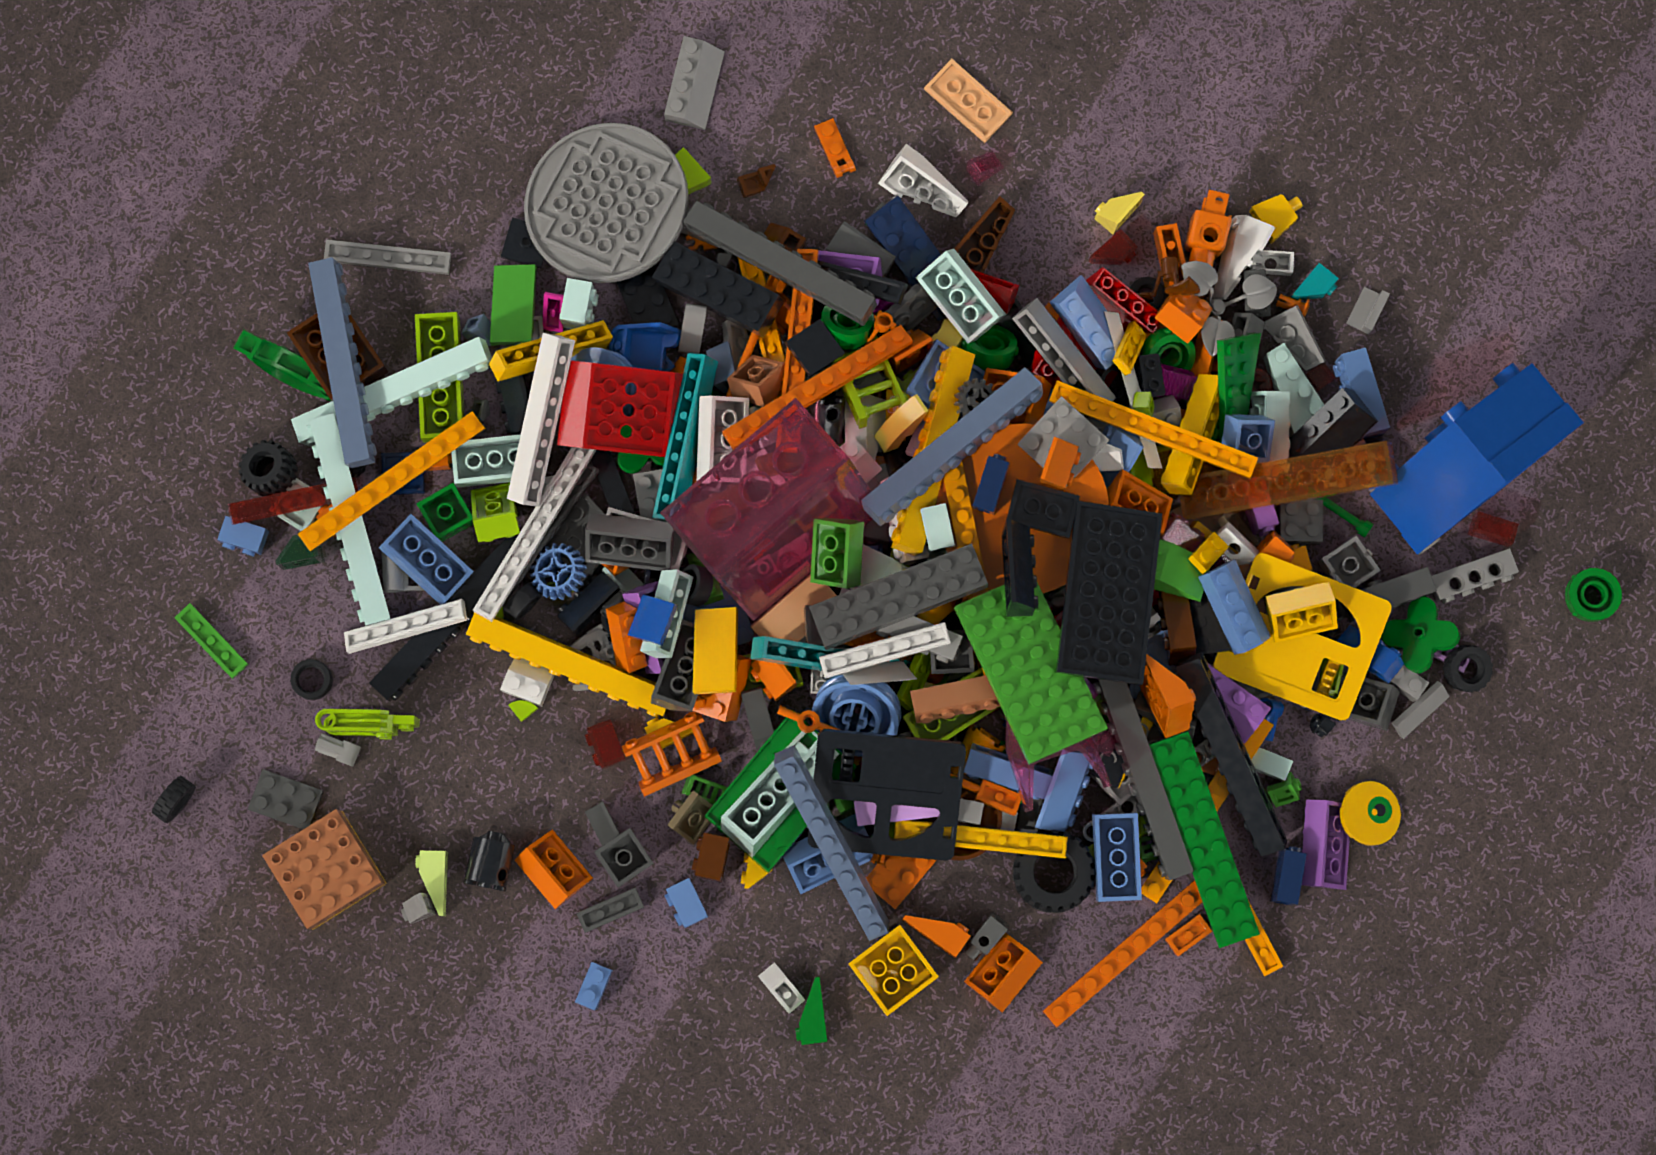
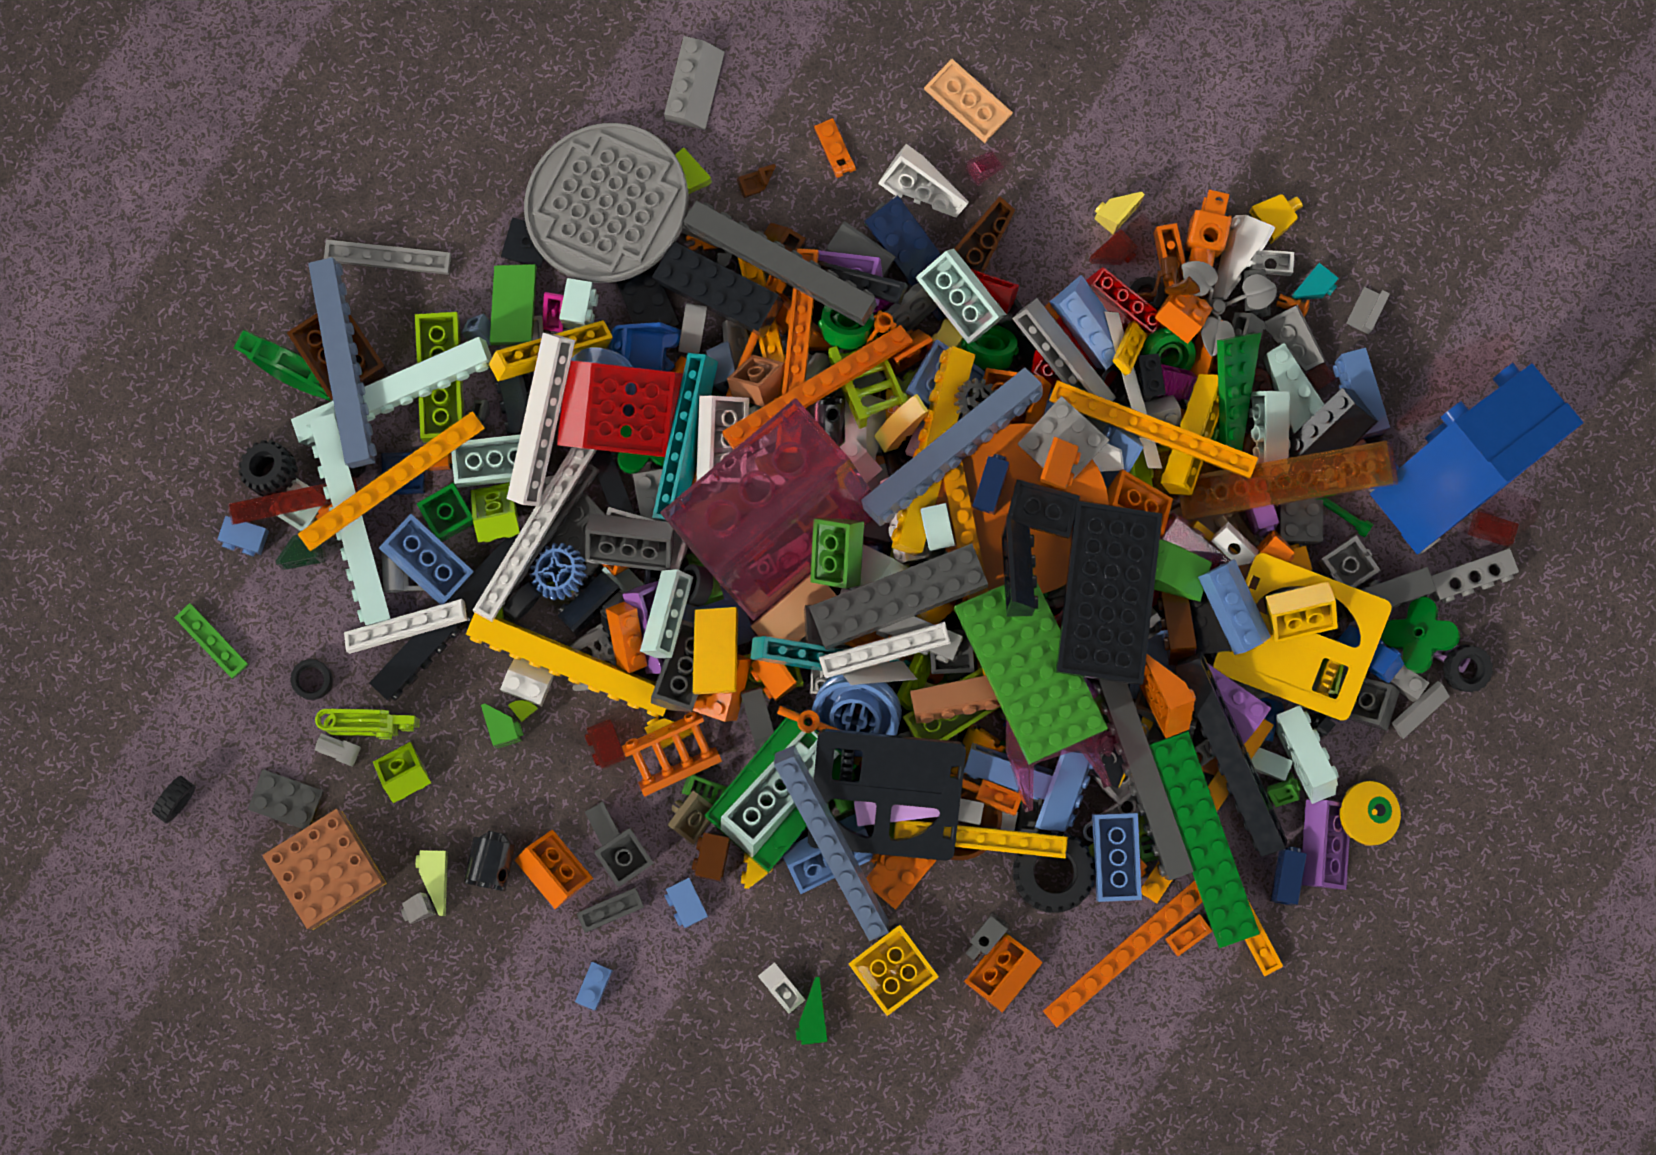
(401, 772): none -> lime slope
(501, 727): none -> bright green slope
(652, 620): blue slope -> none
(814, 348): black tile -> none
(943, 934): orange slope -> none
(1144, 403): lime slope -> none
(1208, 552): yellow plate -> none
(1249, 434): medium blue brick -> none
(1307, 754): none -> light aqua brick
(1607, 586): green piece -> none

